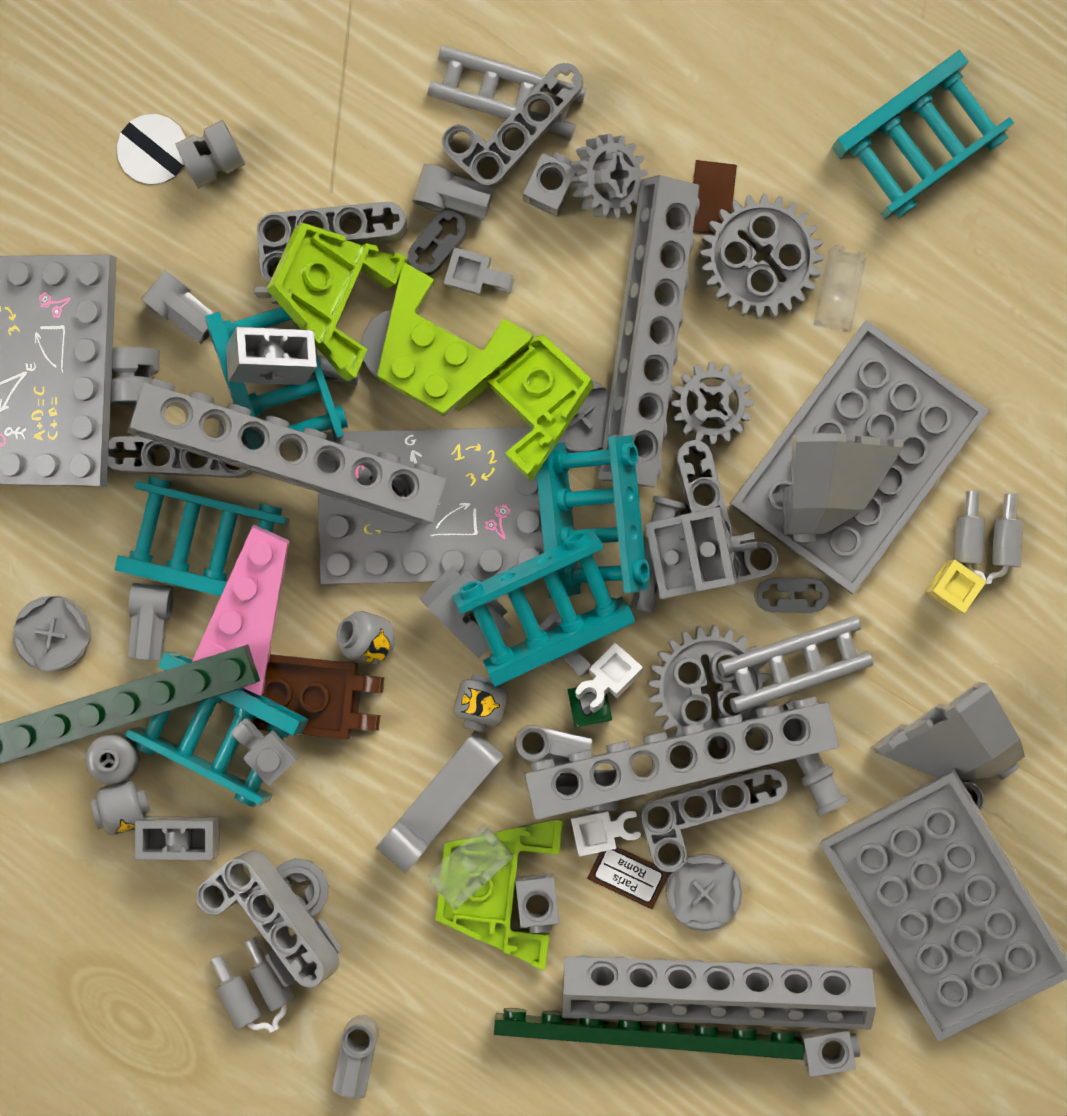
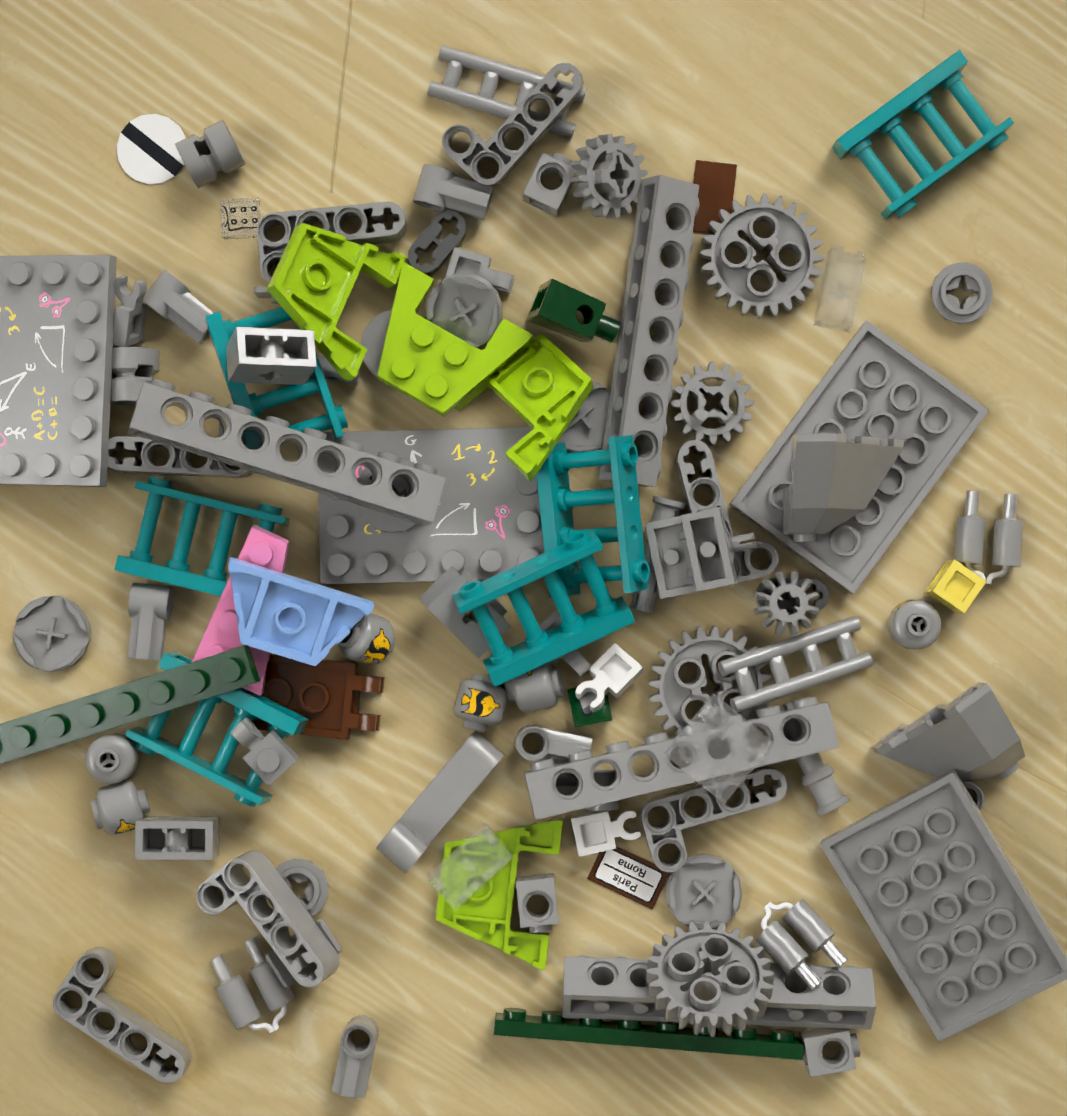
(126, 1020): none -> light grey beam
(131, 315): none -> light grey plate
(239, 218): none -> clear tile
(290, 613): none -> light blue wing
(466, 307): none -> light grey tile
(536, 688): none -> light grey head
(556, 310): none -> dark green torso
(712, 968): none -> light grey gear
(719, 748): none -> clear hinge
(787, 951): none -> light grey piece
(791, 591): none -> light grey gear
(902, 618): none -> light grey head
(974, 280): none -> light grey gear

